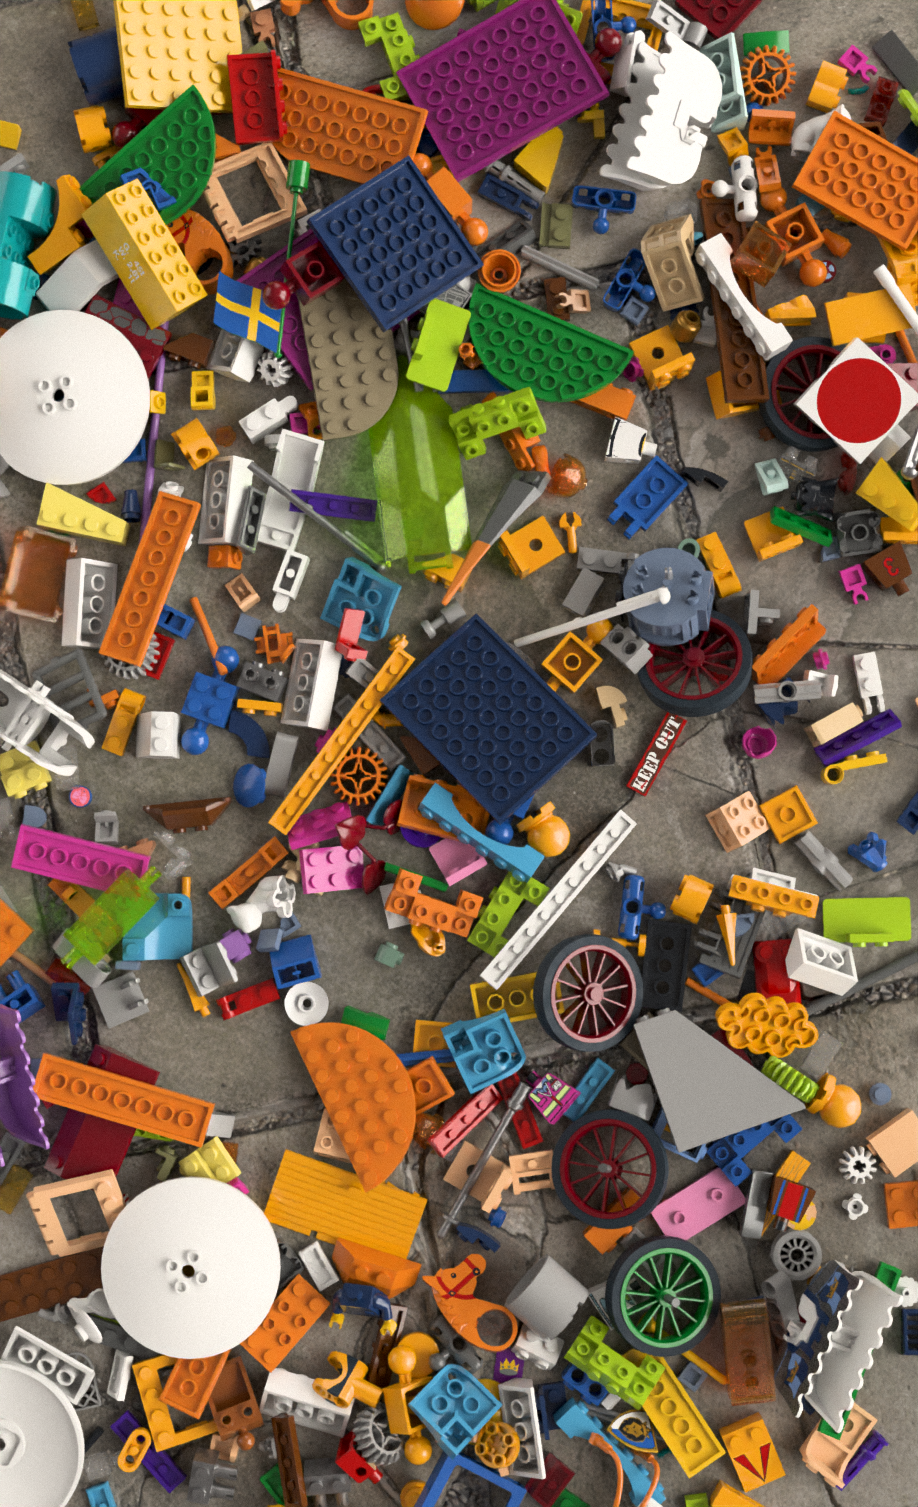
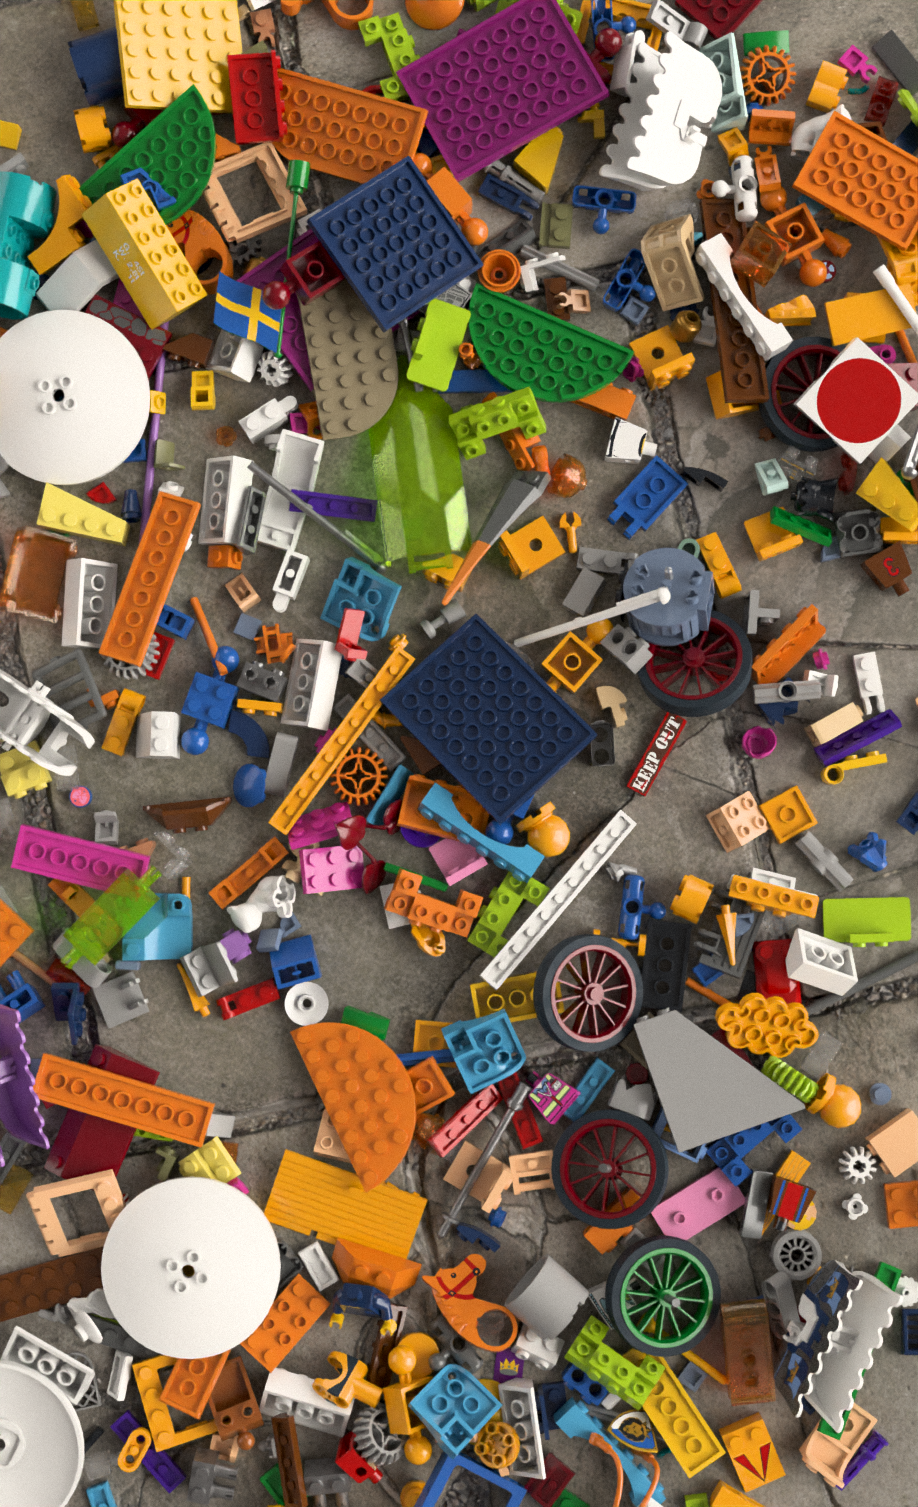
(34, 816): sand blue tile -> none
(195, 444): light orange brick -> none
(389, 954): sand green plate -> none
(528, 277): none -> white bracket
(853, 579): dark pink plate -> none

